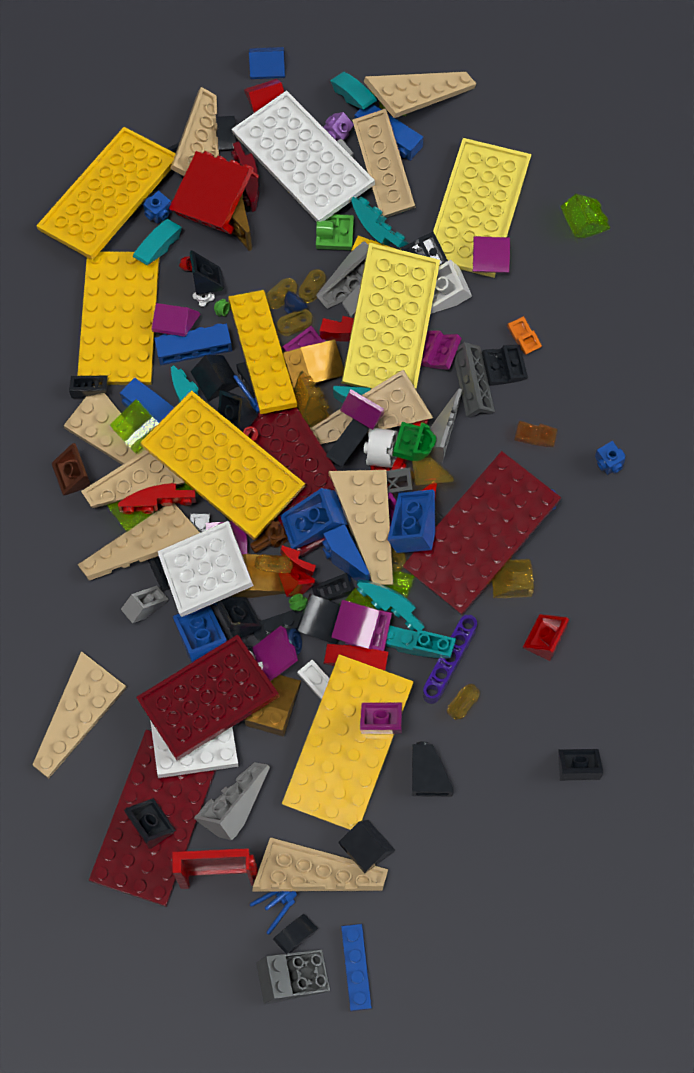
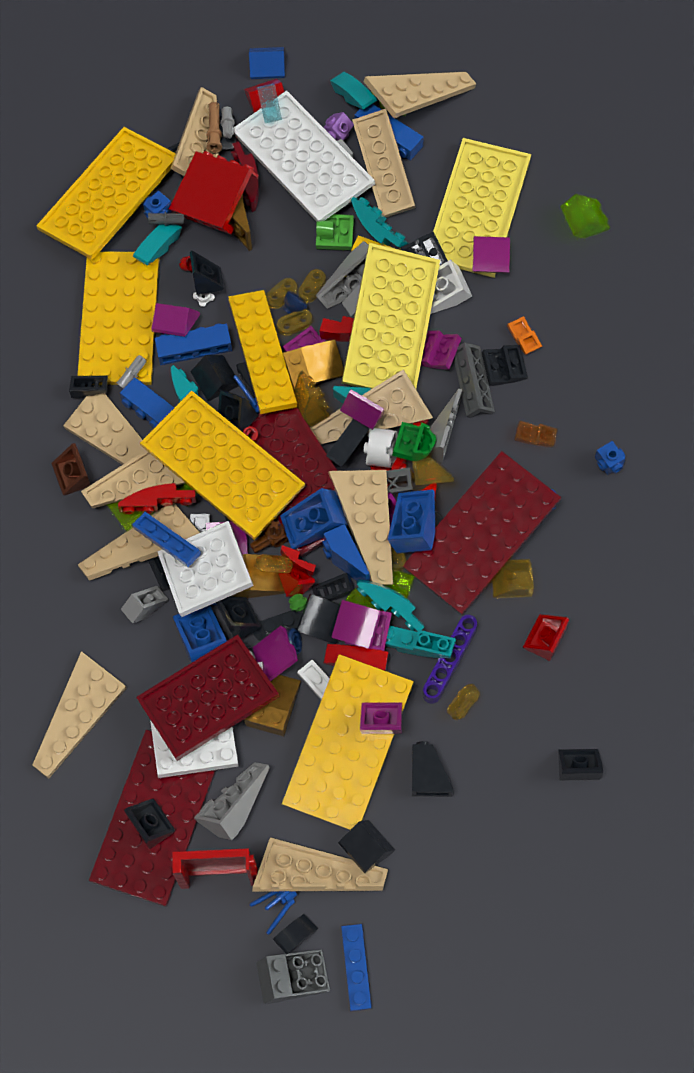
(132, 371): none -> light grey axle
(134, 425): clear neon green slope -> none
(165, 218): none -> dark grey axle
(166, 539): none -> blue plate
(214, 133): none -> medium nougat pin
(222, 307): bright green plate -> none
(227, 122): none -> light grey axle
(269, 103): none -> clear light blue slope

